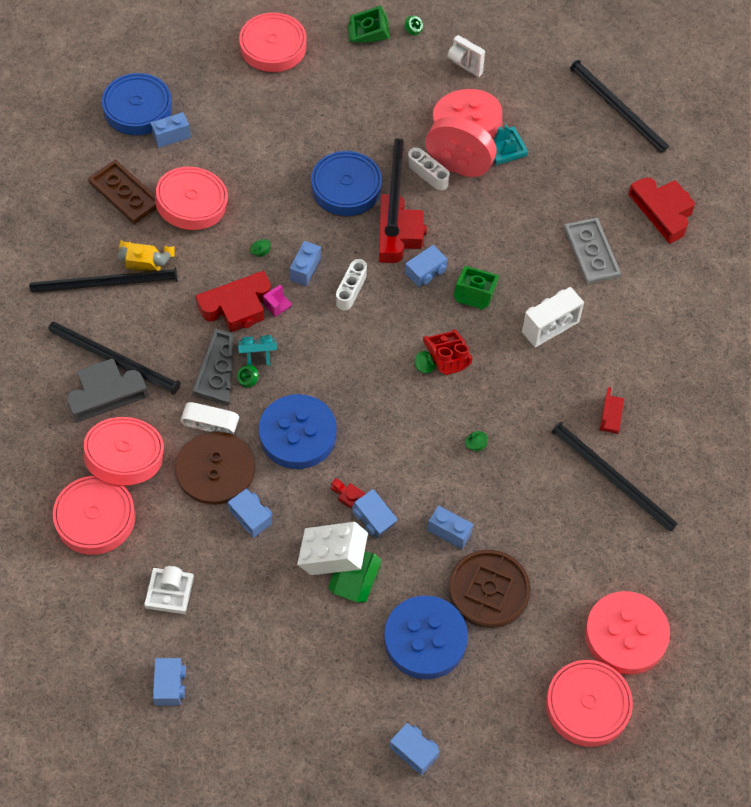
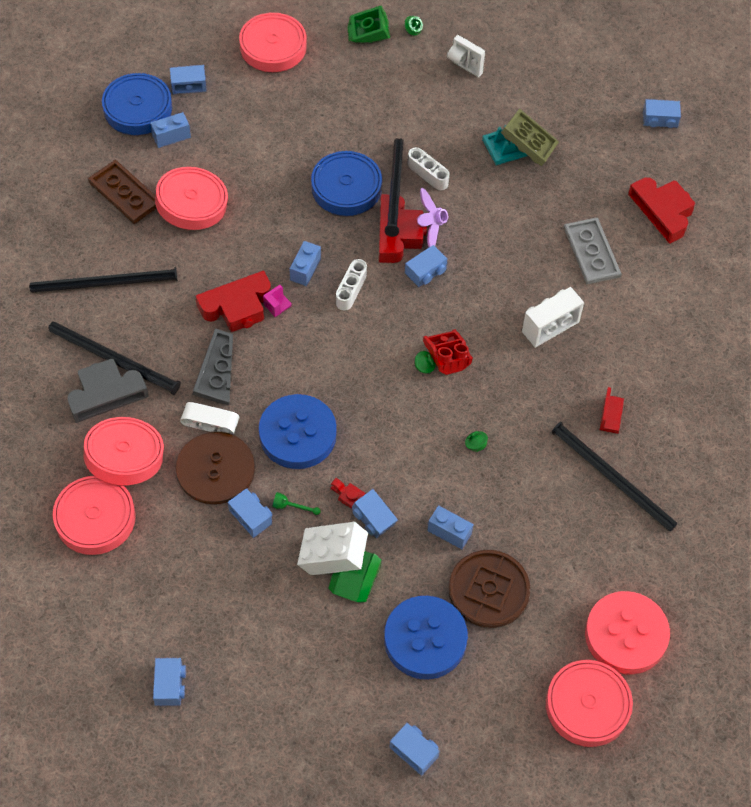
(143, 257): yellow torso -> none
(169, 590): white plate -> none
(188, 79): none -> medium blue brick
(247, 376): green hat -> none
(260, 247): green hat -> none
(265, 344): teal plate -> none
(281, 502): none -> green hinge
(435, 217): none -> lavender plant
(461, 146): coral brick -> none
(471, 105): coral brick -> none
(475, 287): green slope -> none
(530, 137): none -> olive plate
(619, 106): black axle -> none
(661, 113): none -> medium blue brick

